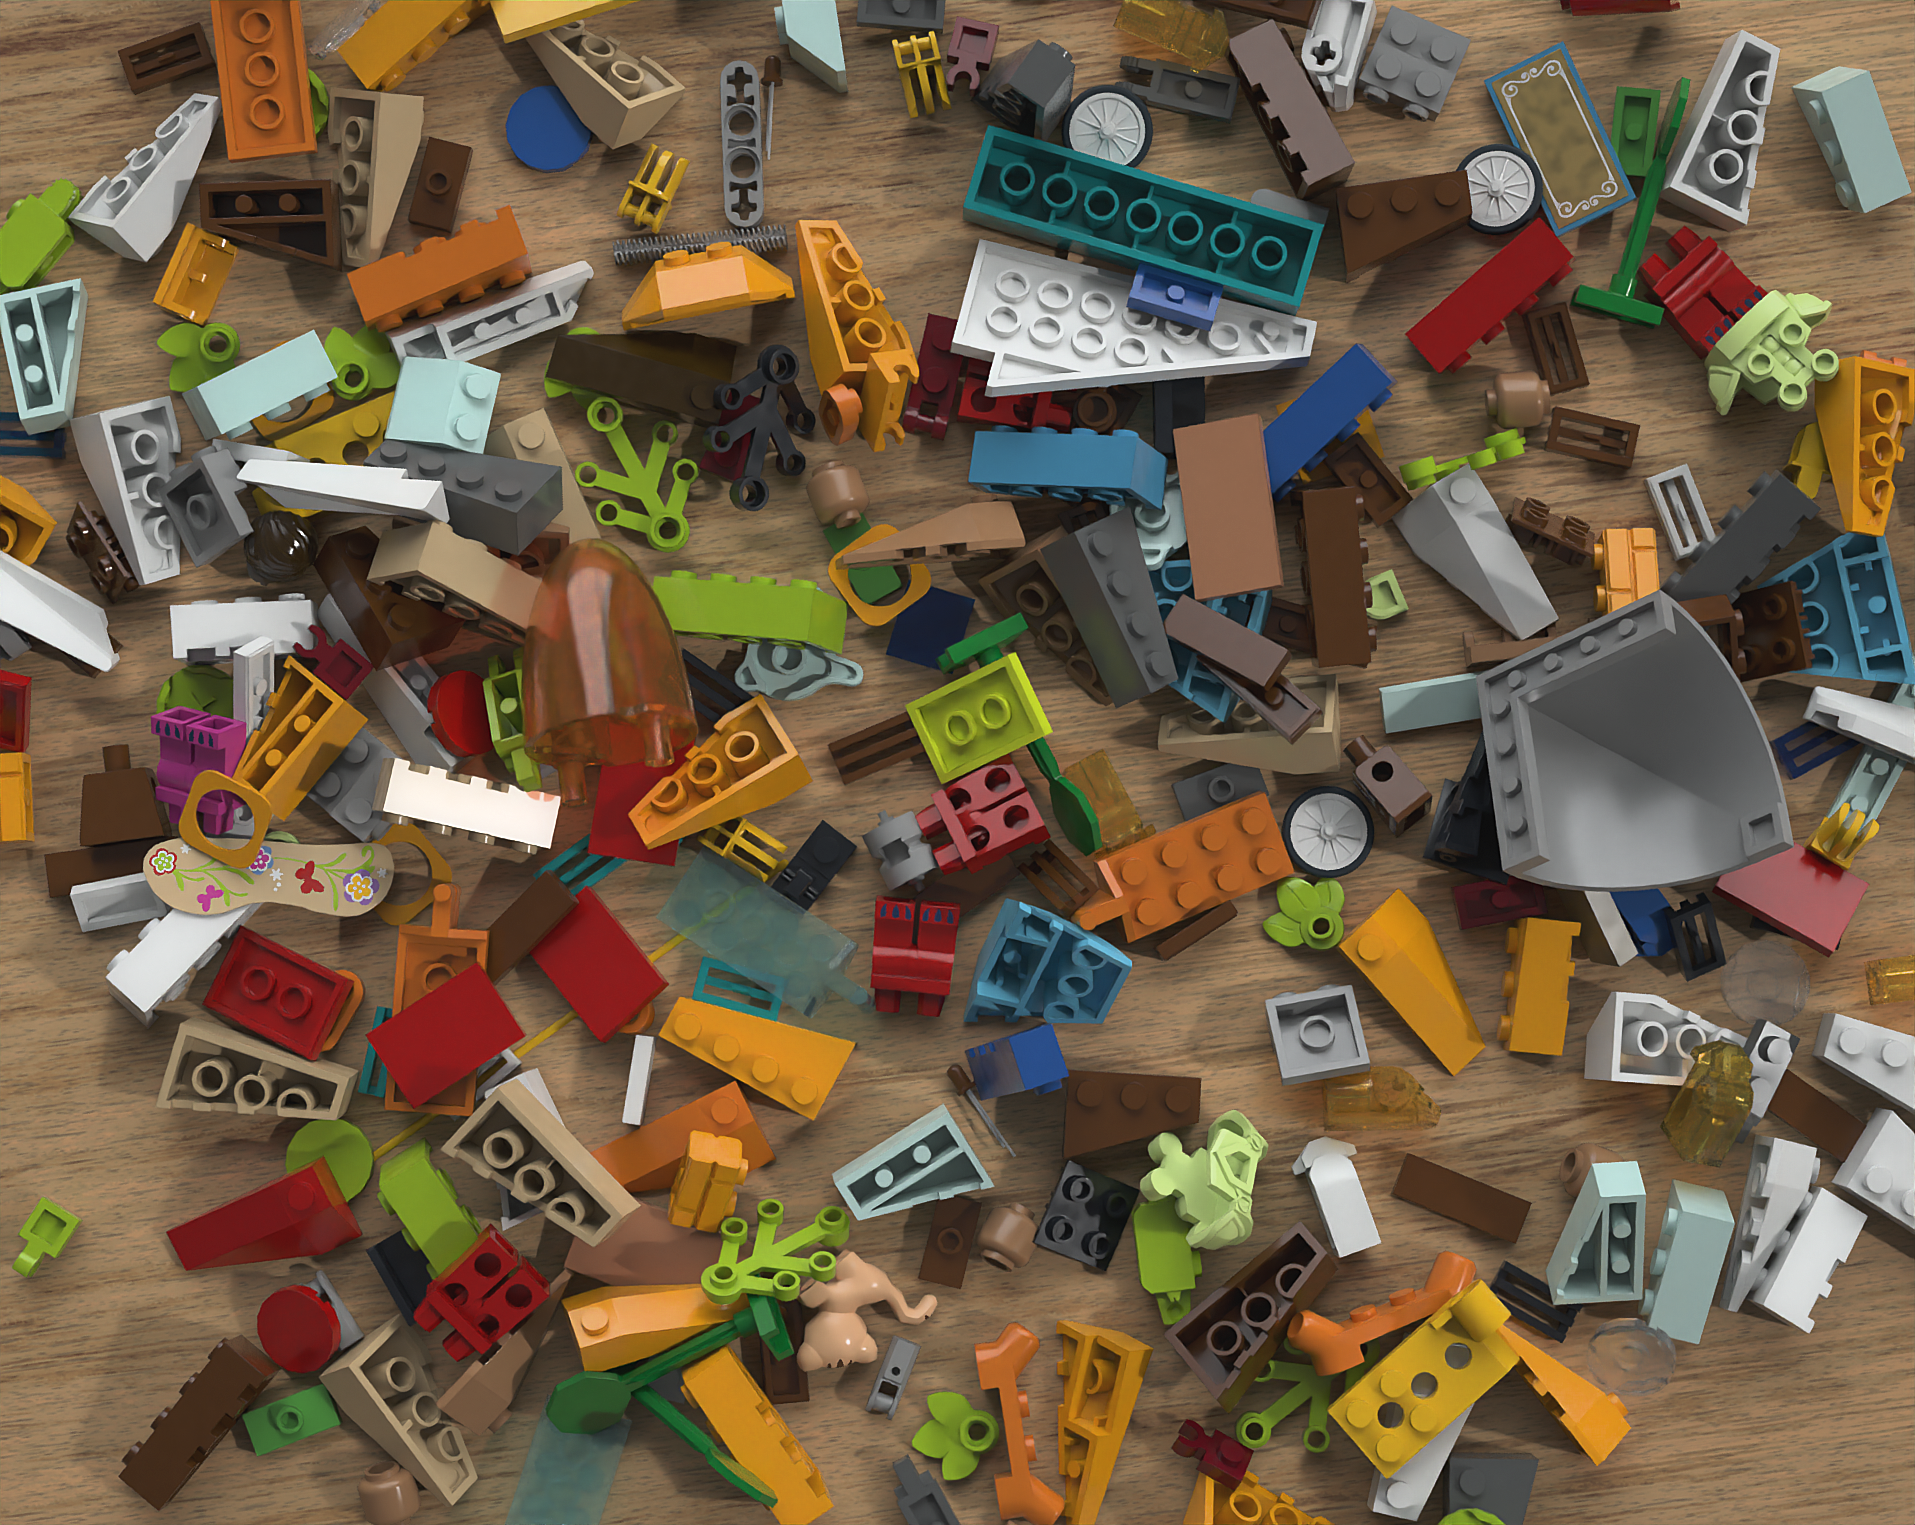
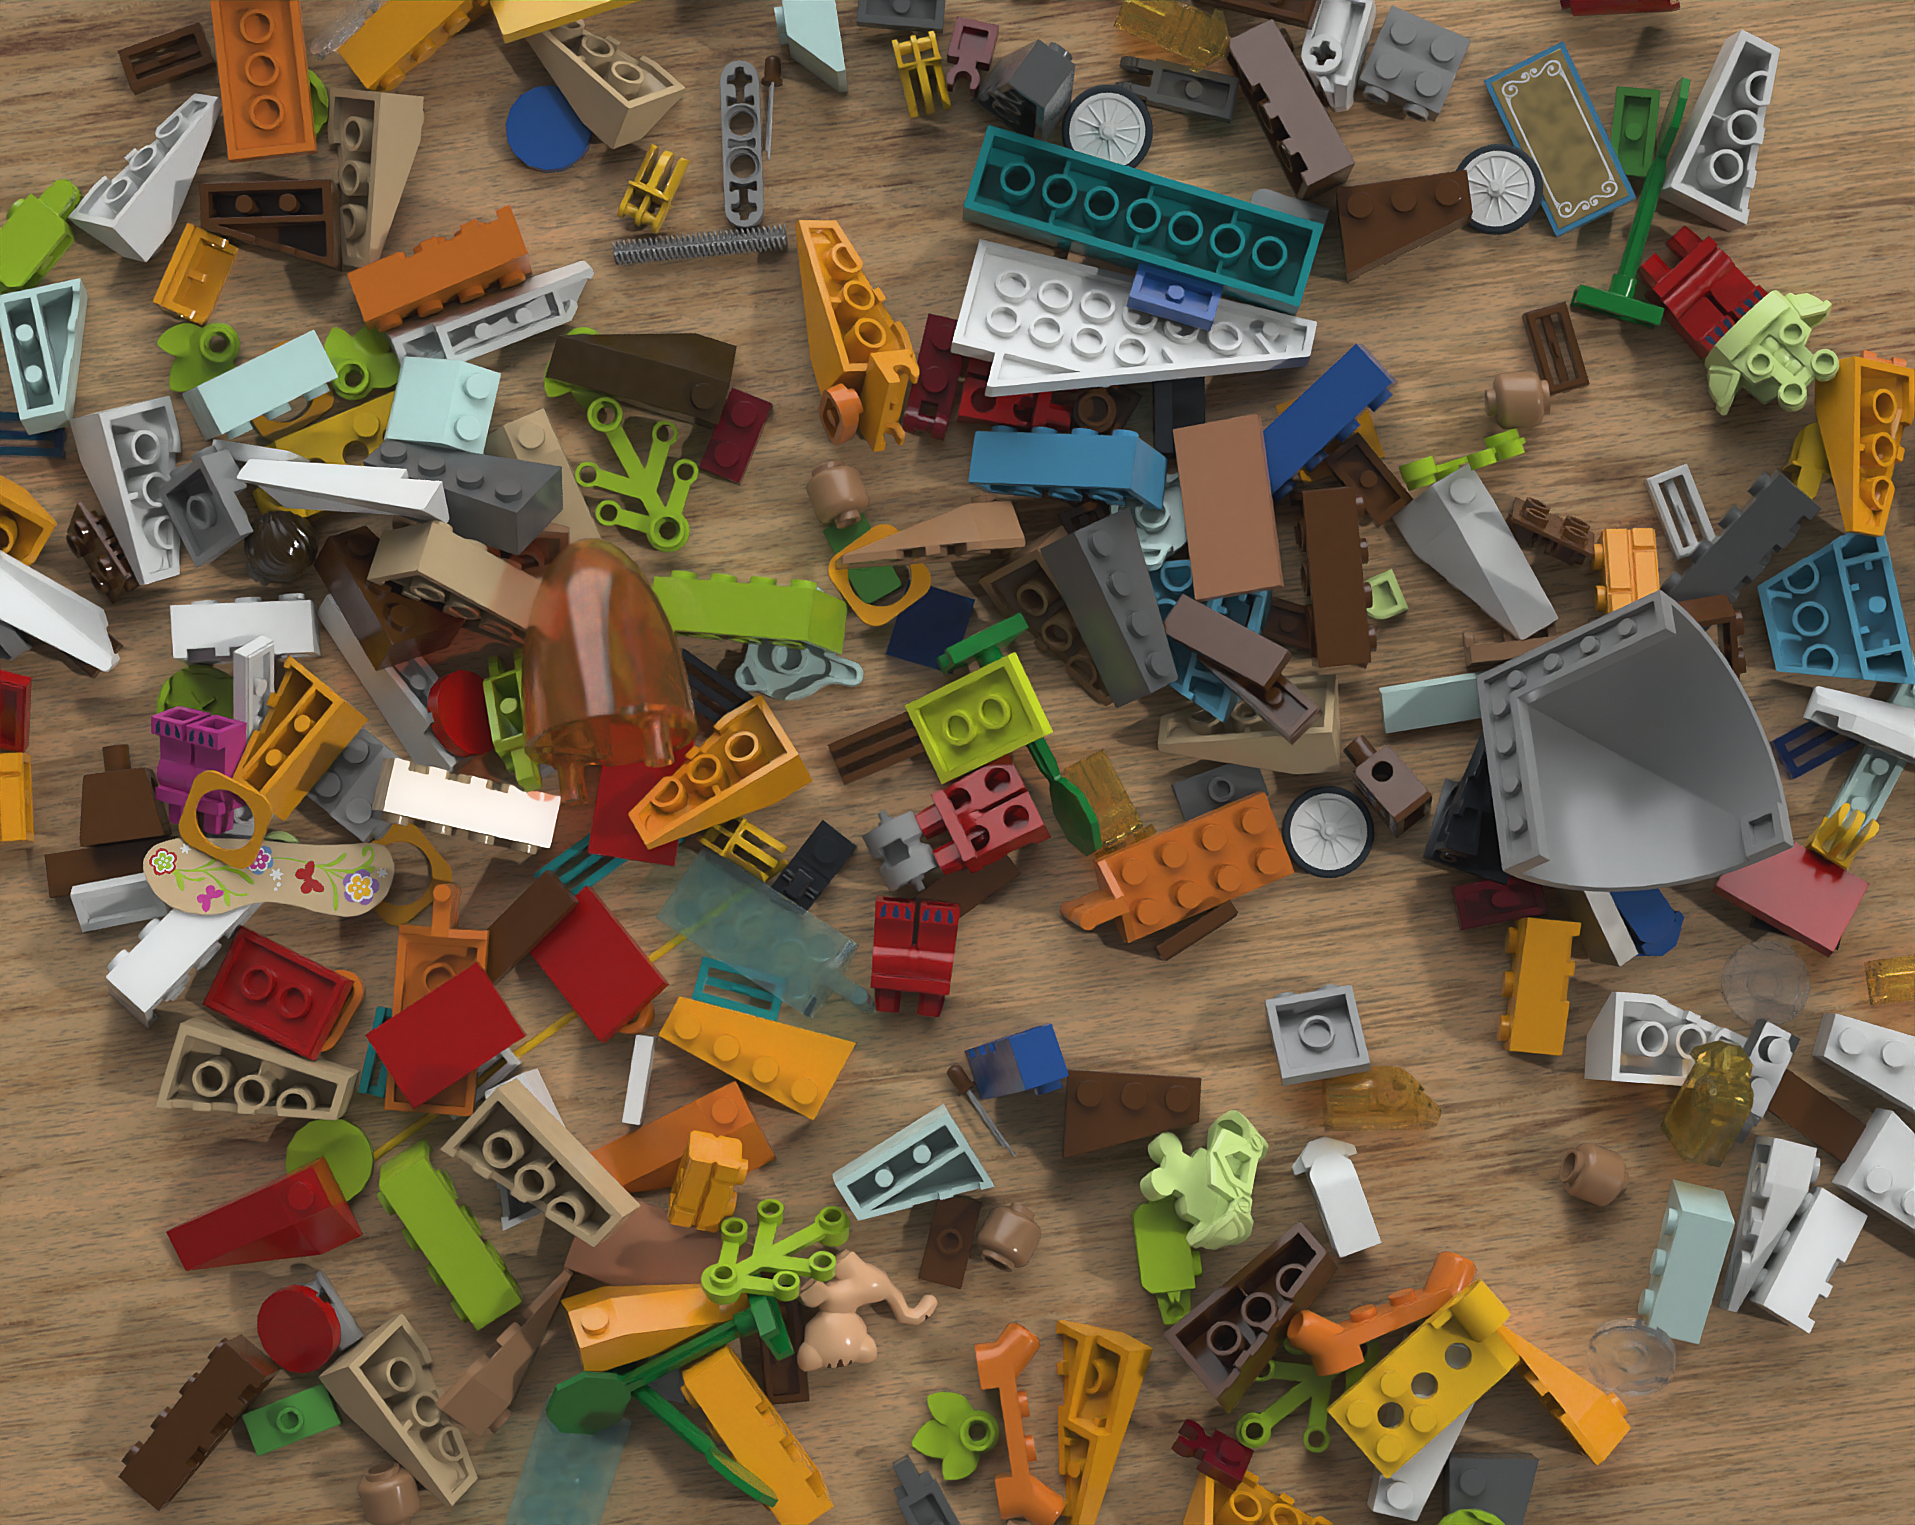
(48, 1232): lime plate -> none
(338, 665): dark red plate -> none
(402, 1272): black panel -> none
(440, 185): reddish brown plate -> none
(482, 1295): red hips -> none
(704, 284): light orange wedge -> none
(765, 423): black plant -> none
(894, 1370): light grey bar -> none
(1042, 862): reddish brown tile -> none
(1045, 969): medium azure wedge -> none
(1086, 1215): black hinge -> none
(1303, 908): lime plate -> none
(1409, 972): light orange wedge -> none
(1461, 1198): reddish brown tile -> none
(1490, 296): red wedge -> none
(1556, 430): reddish brown tile -> none
(1566, 1320): black tile -> none
(1603, 1239): light aqua wedge -> none
(1686, 914): black tile -> none
(1773, 631): reddish brown hinge -> none
(1853, 137): light aqua wedge -> none

